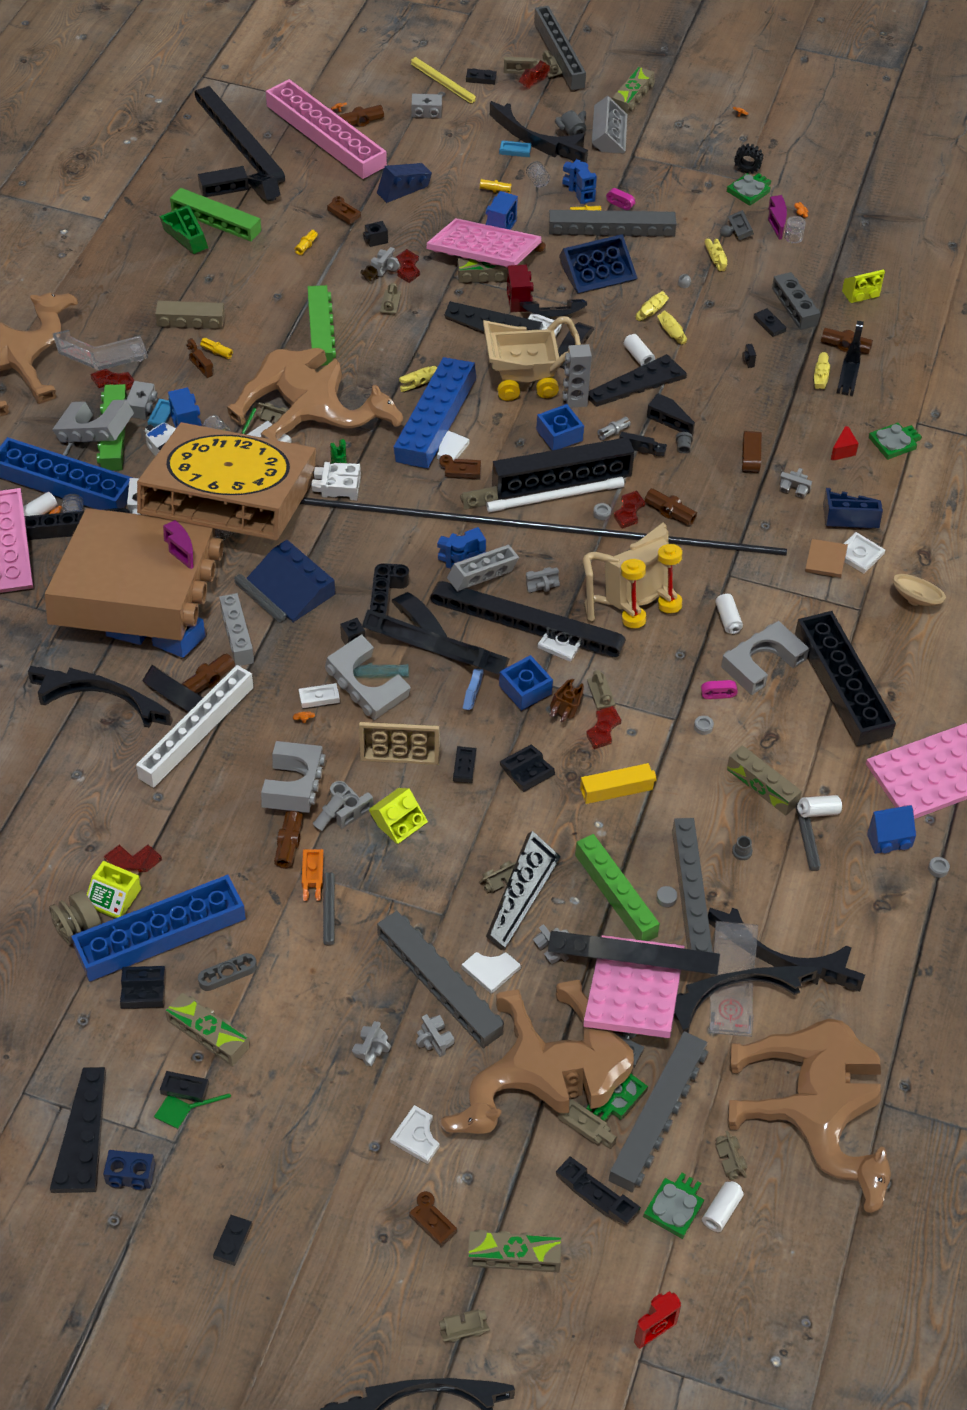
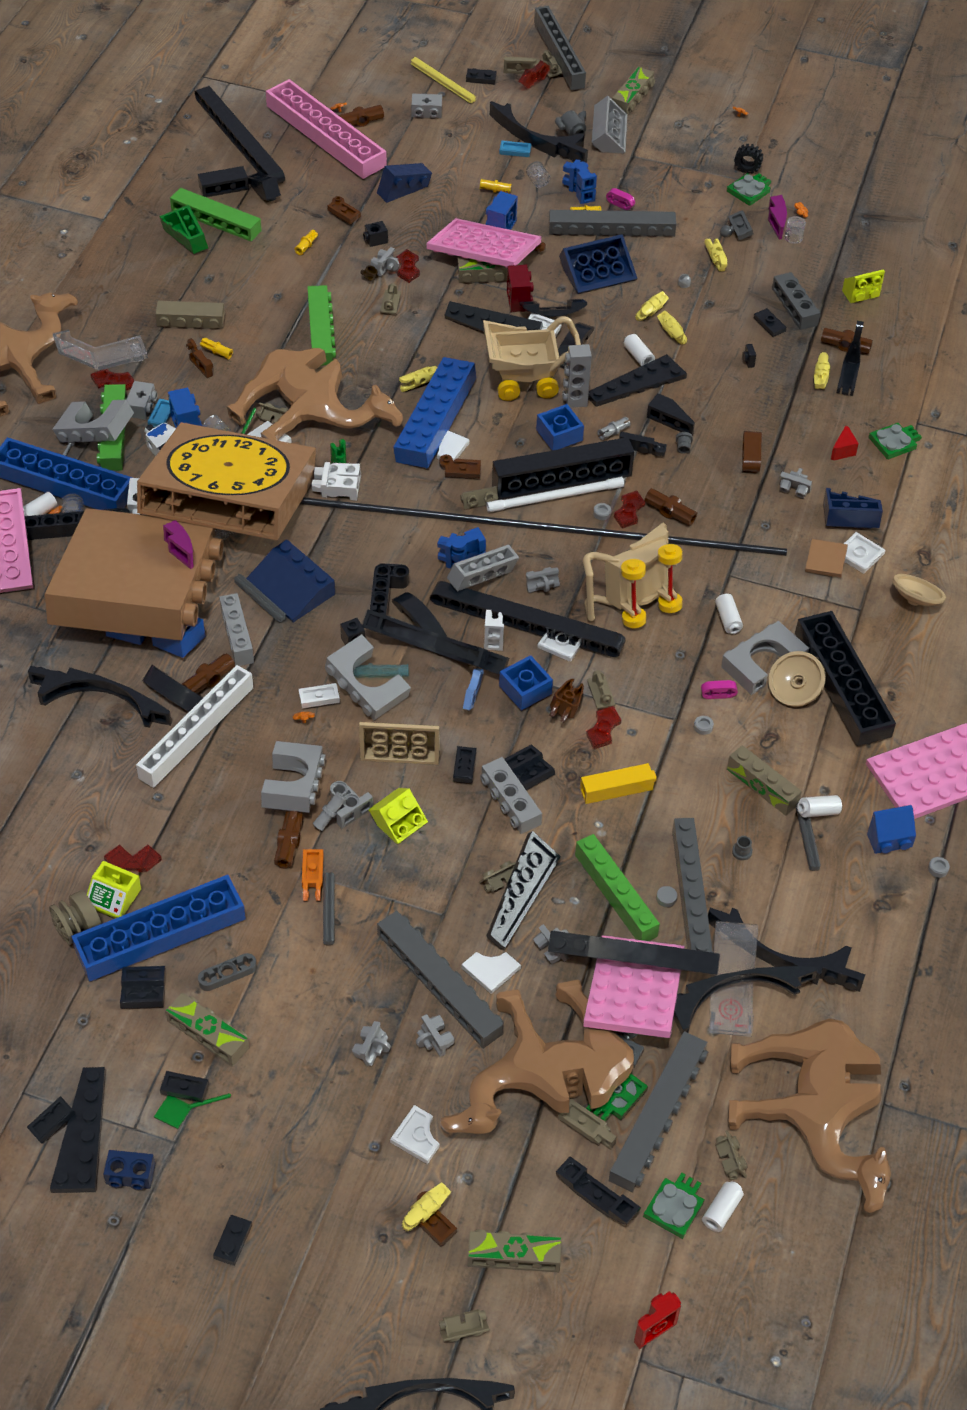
(51, 1120): none -> black plate
(426, 1206): none -> light yellow hinge
(493, 632): none -> white hinge
(511, 795): none -> light grey brick
(791, 669): none -> tan dish

